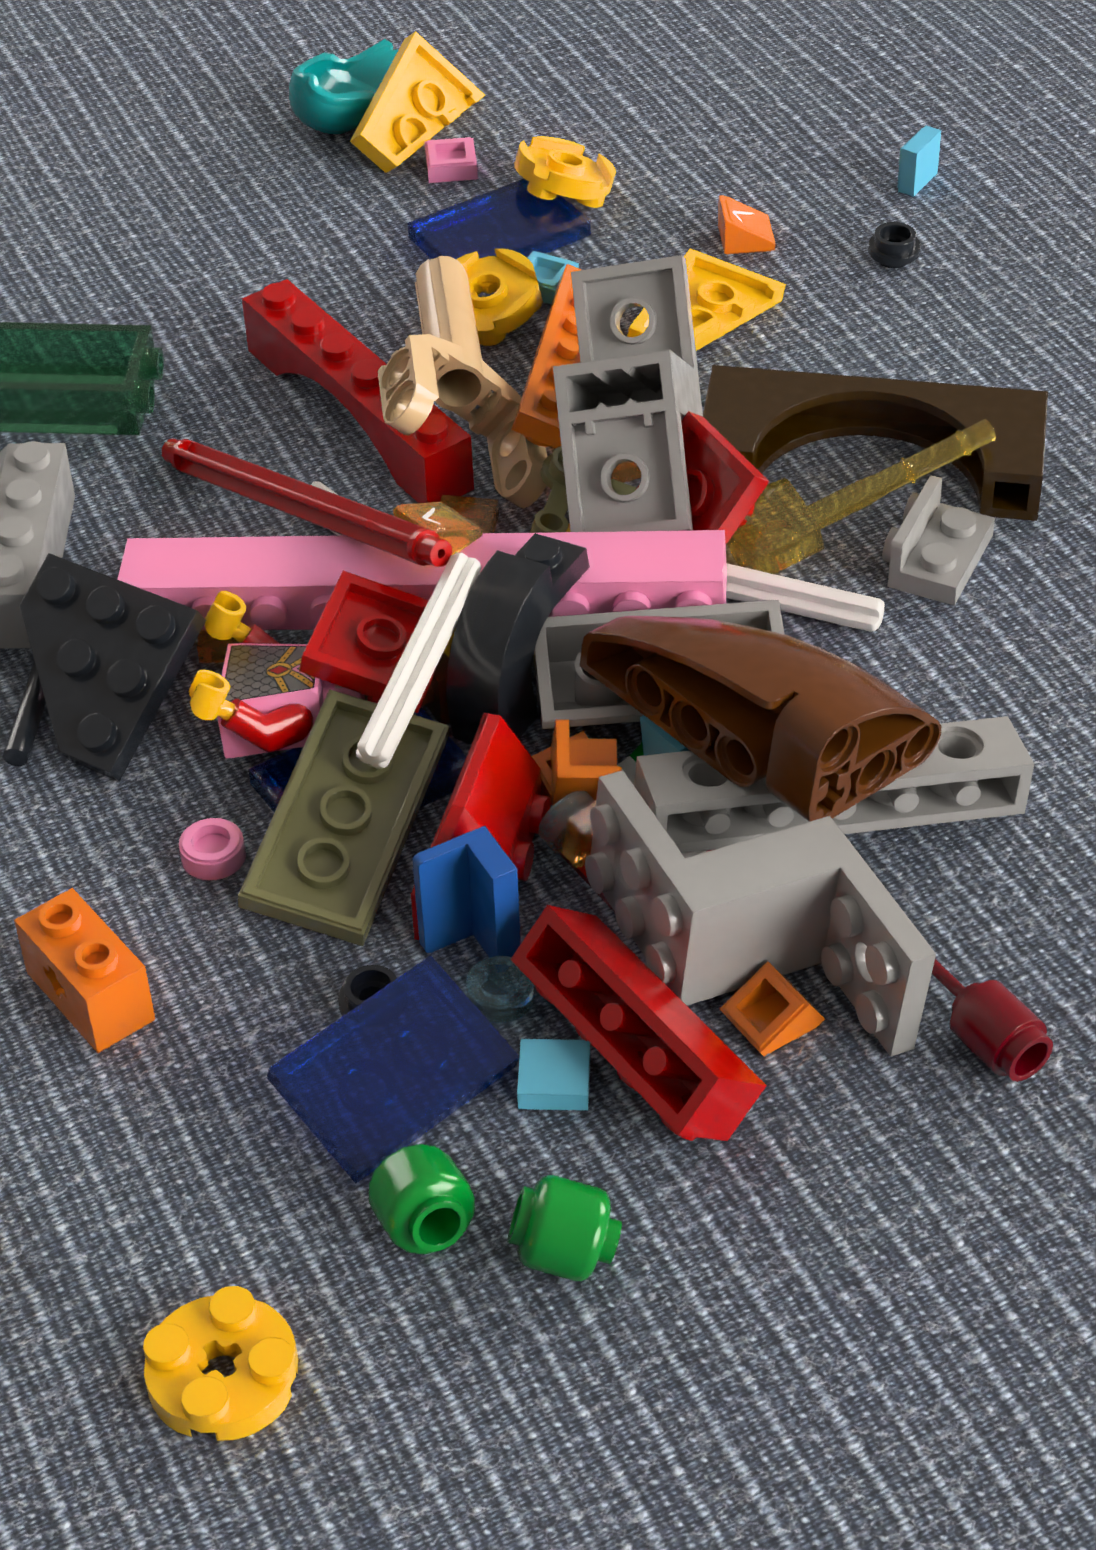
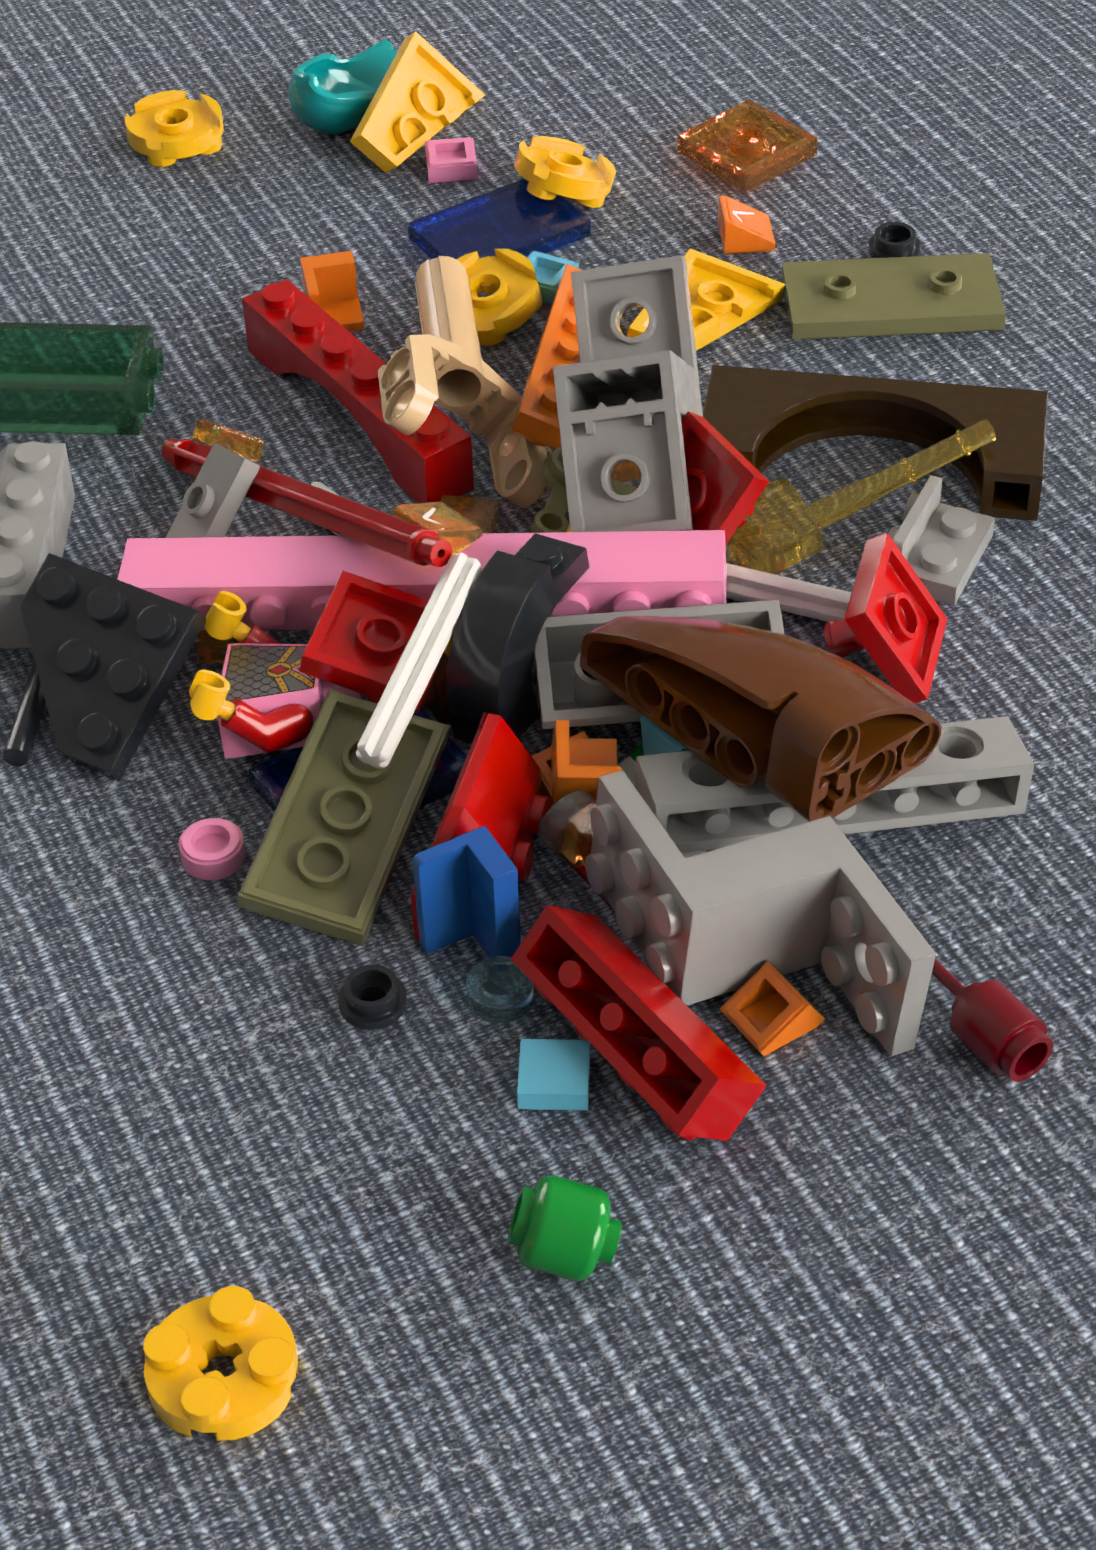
(85, 970): orange brick -> none
(174, 127): none -> yellow plate
(214, 495): none -> light grey plate
(229, 438): none -> clear orange tile
(333, 287): none -> orange panel
(392, 1068): clear blue tile -> none
(421, 1199): green head -> none
(747, 145): none -> clear orange plate
(892, 296): none -> olive plate
(892, 620): none -> red tile
(919, 160): medium azure tile -> none

